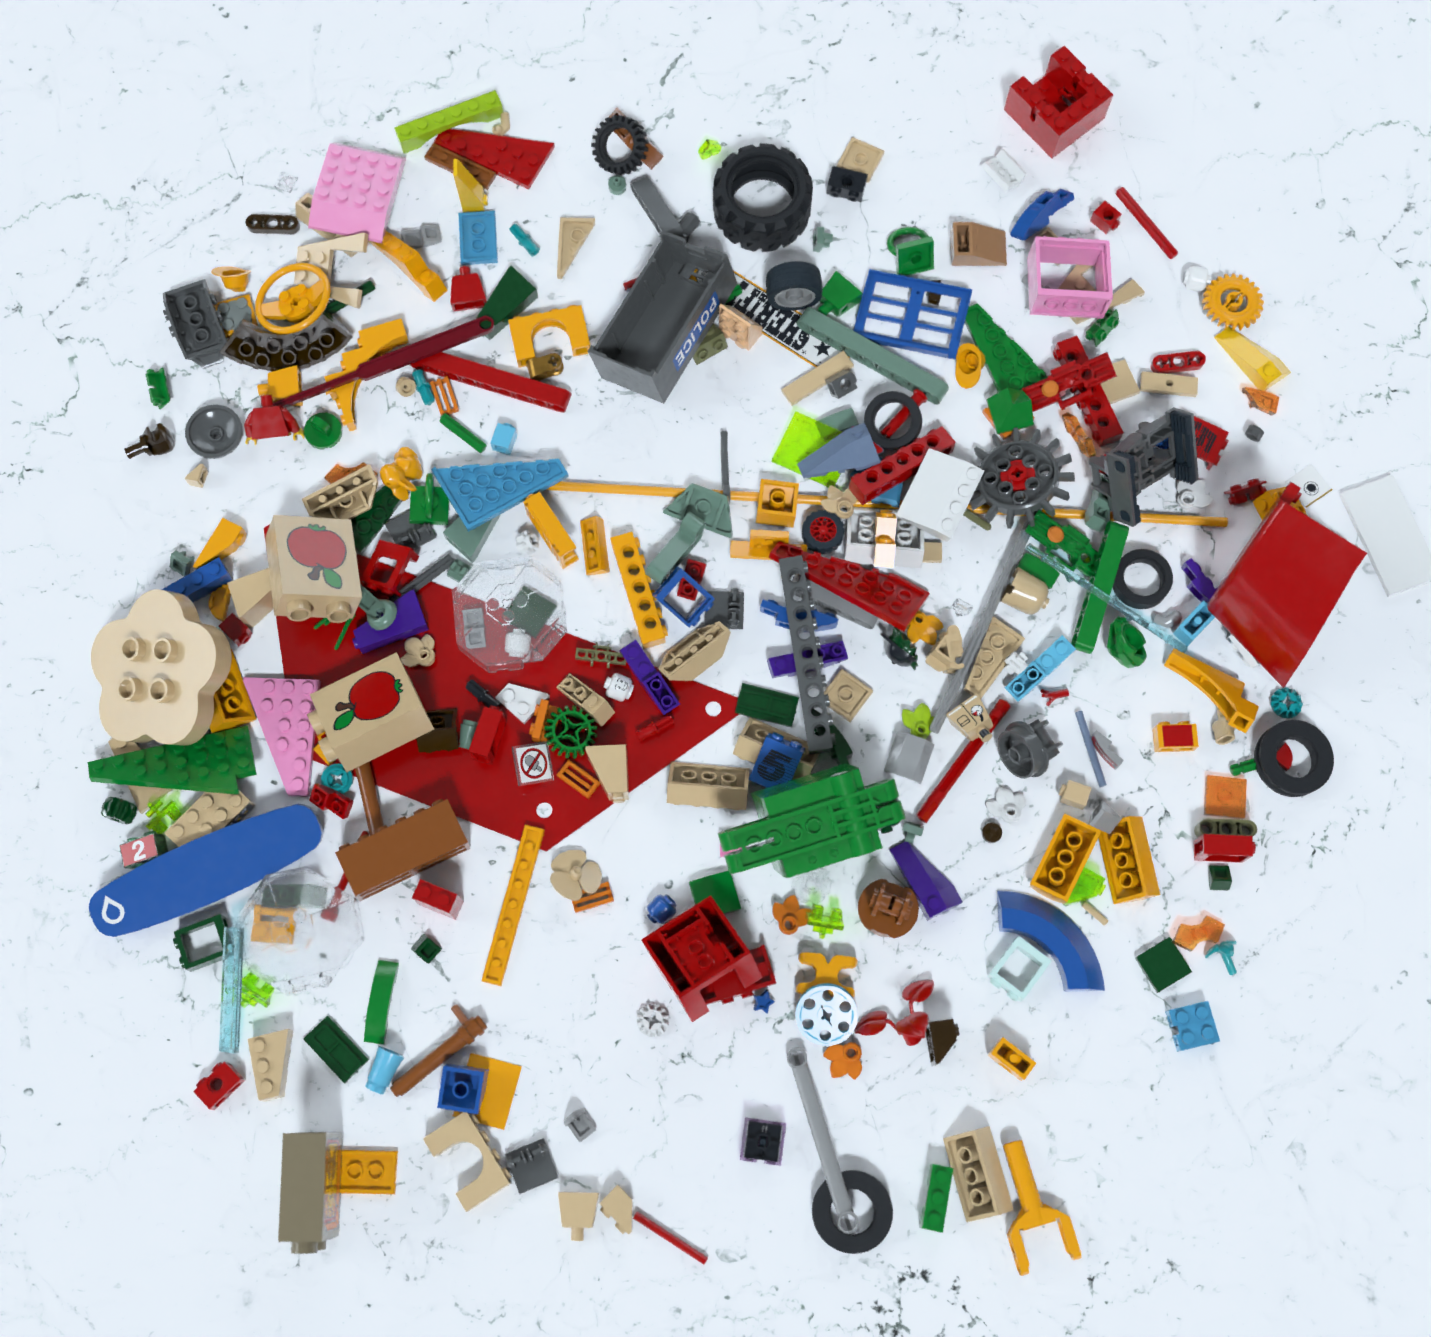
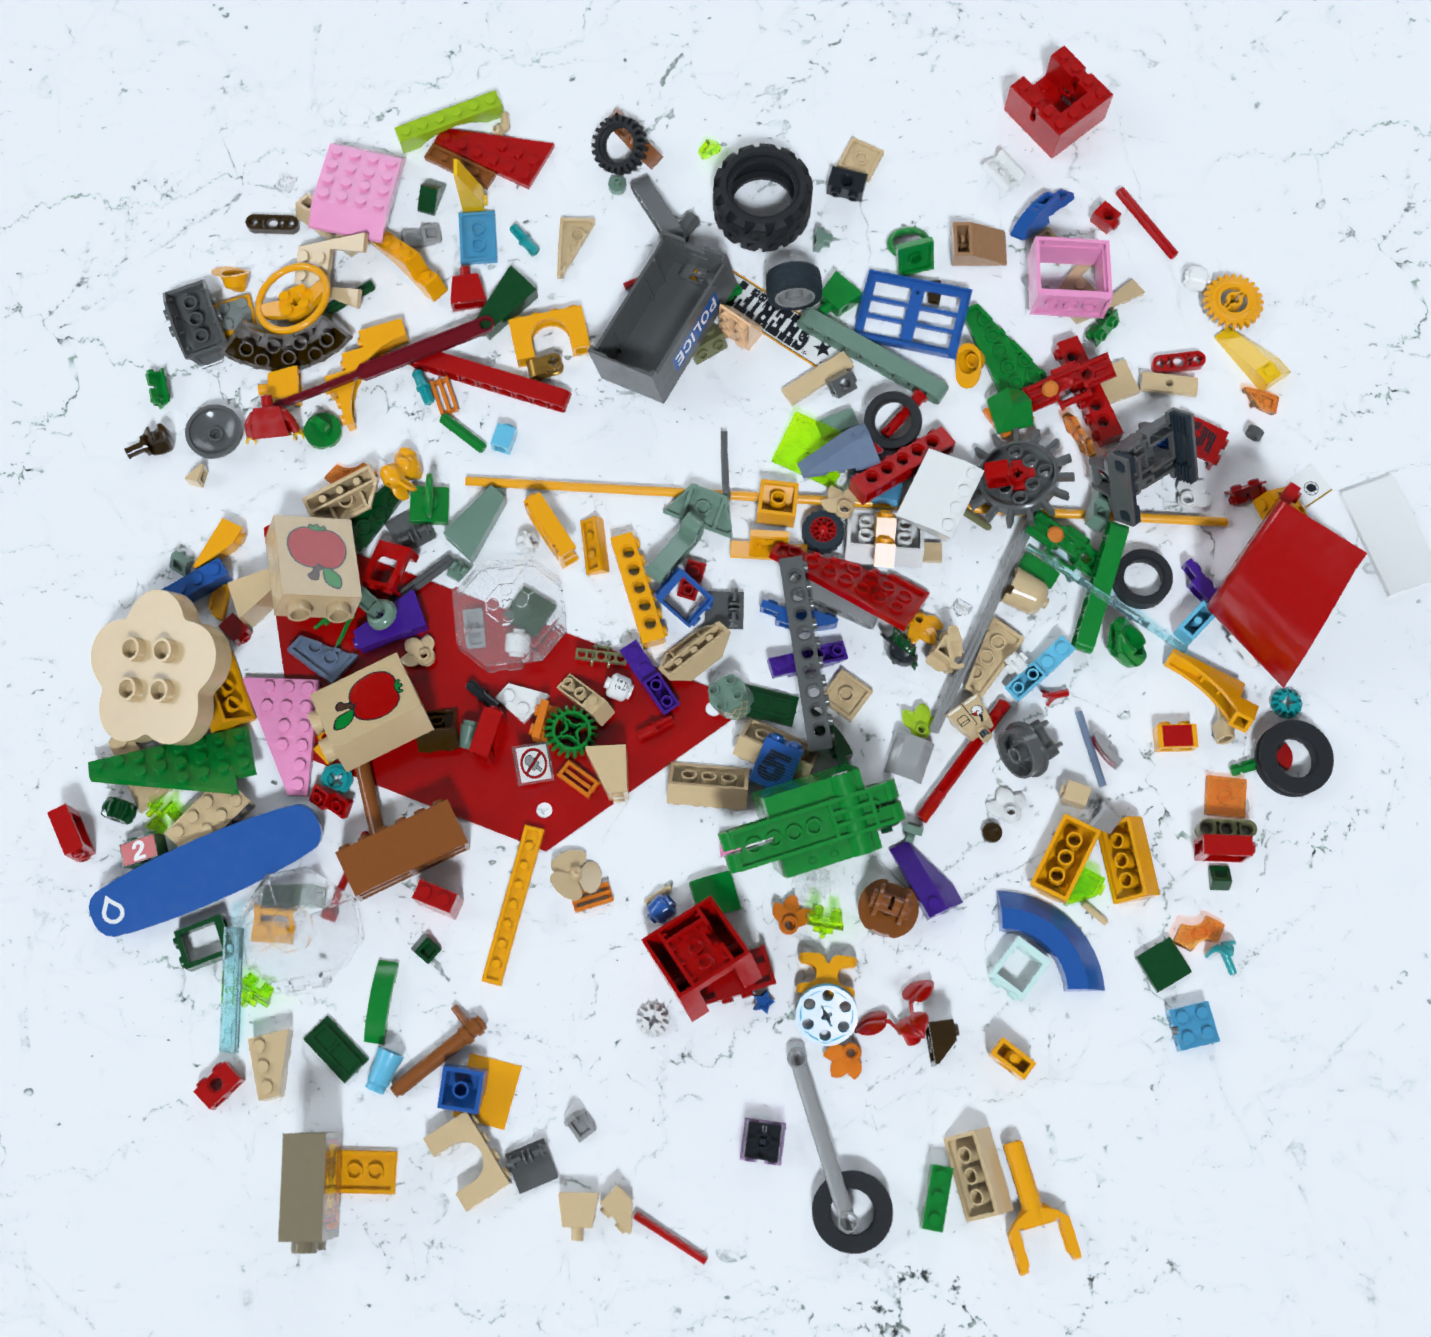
(71, 833): none -> red window
(323, 660): none -> sand blue wing
(405, 386): tan tile -> none
(430, 196): none -> dark green slope
(490, 490): dark azure wing -> none
(663, 891): none -> tan piece
(731, 697): none -> sand green brick
(998, 473): none -> red brick
(1168, 621): light grey arm -> none

